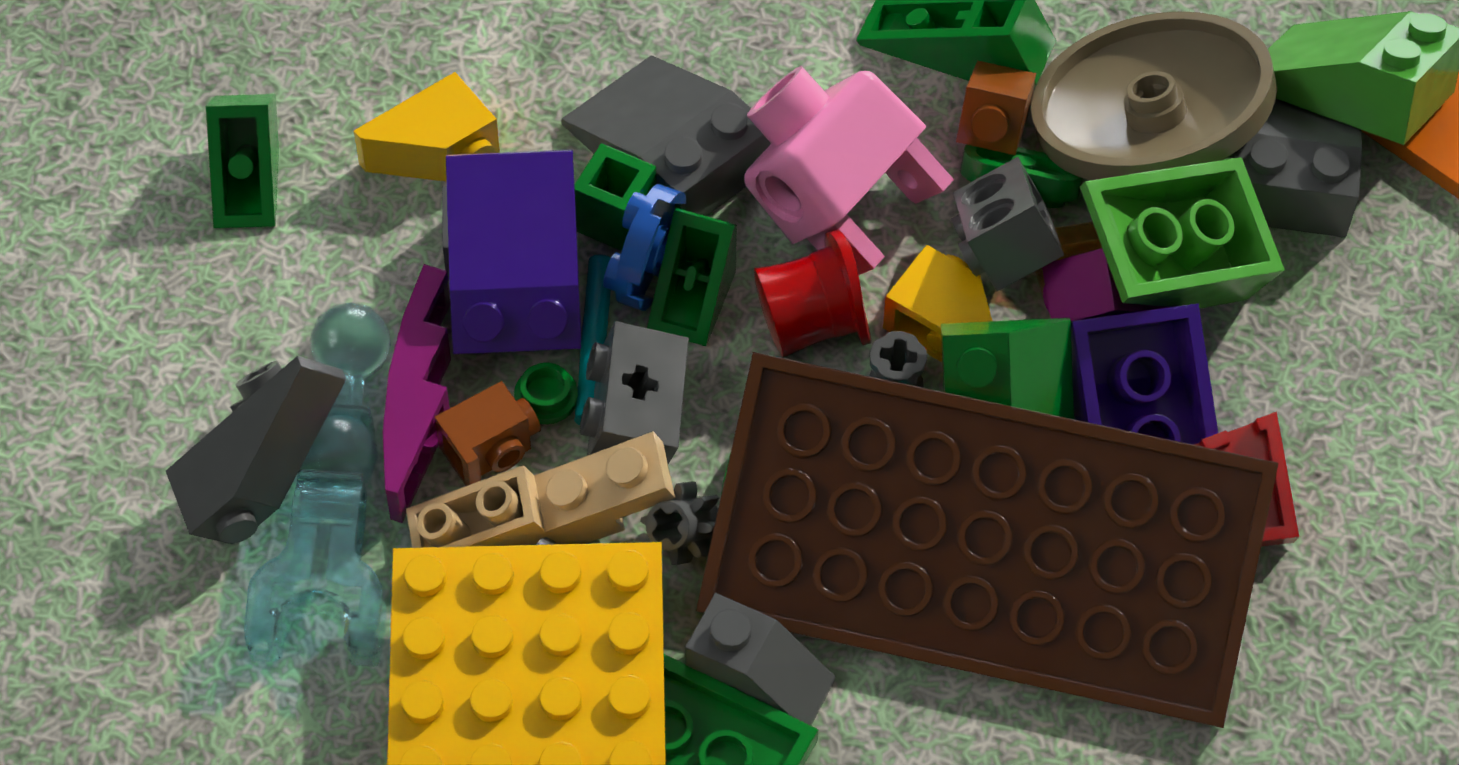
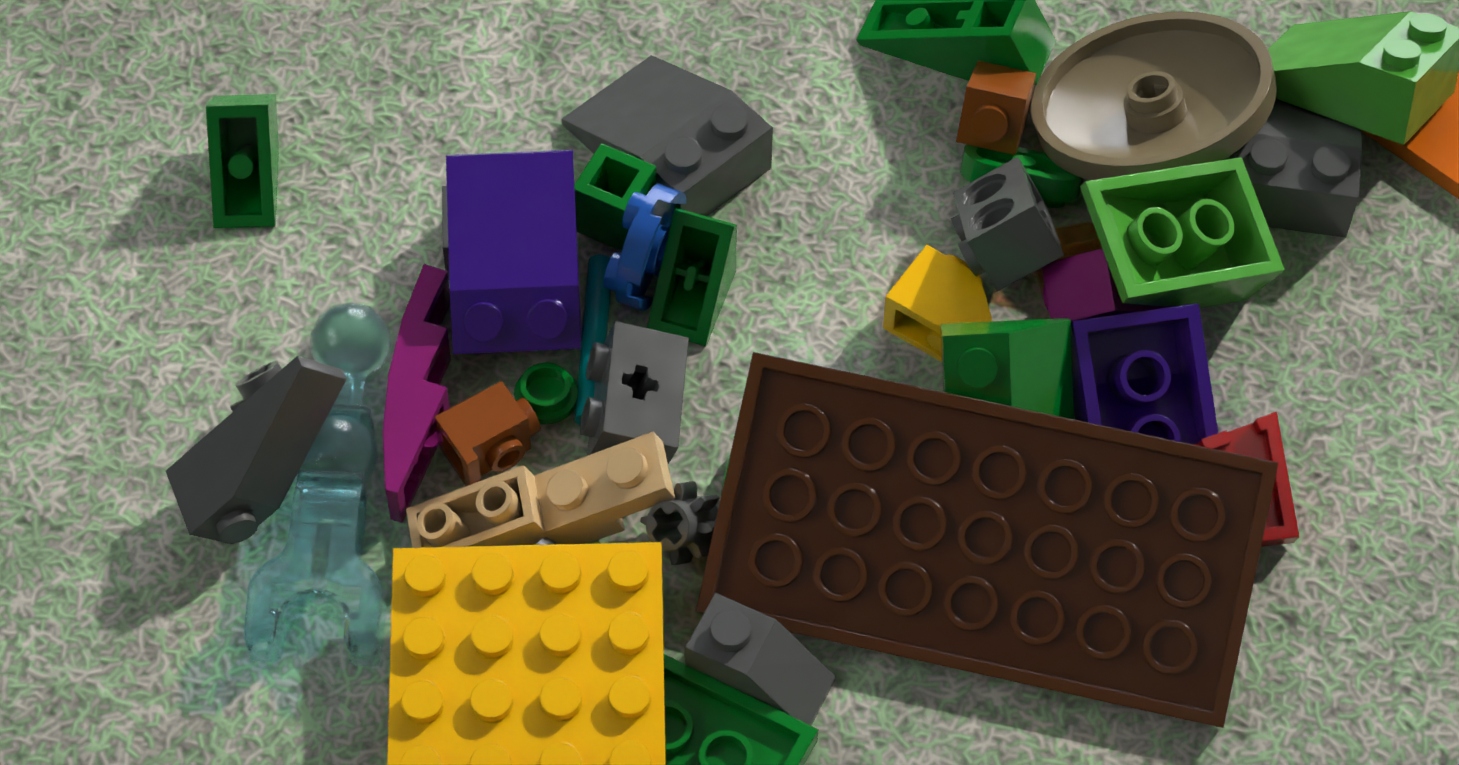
(426, 128): yellow slope -> none
(813, 297): red piece -> none
(831, 152): bright pink piece -> none
(898, 358): dark grey bush -> none

